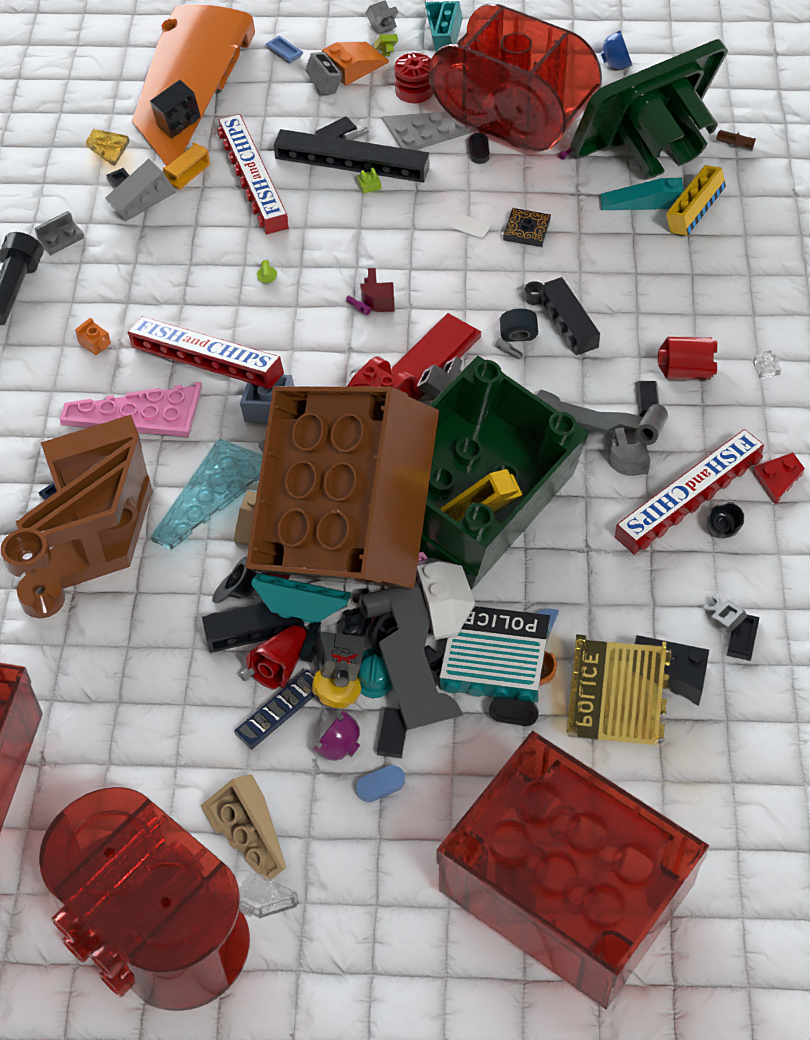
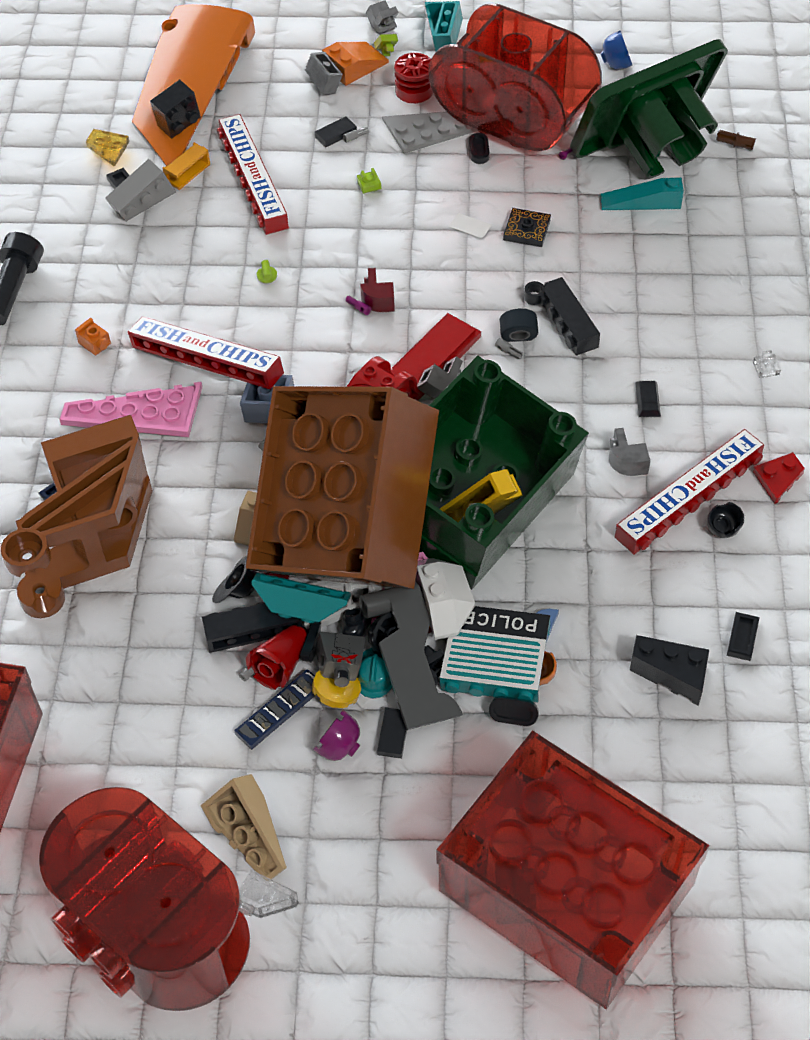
(58, 233): flat silver bracket -> none
(213, 486): clear light blue wing -> none
(284, 49): medium blue tile -> none
(351, 155): black brick -> none
(380, 783): medium blue tile -> none
(618, 691): clear yellow panel -> none
(646, 428): dark grey door -> none
(687, 358): red cylinder -> none
(696, 200): yellow brick -> none
(726, 614): plate -> none

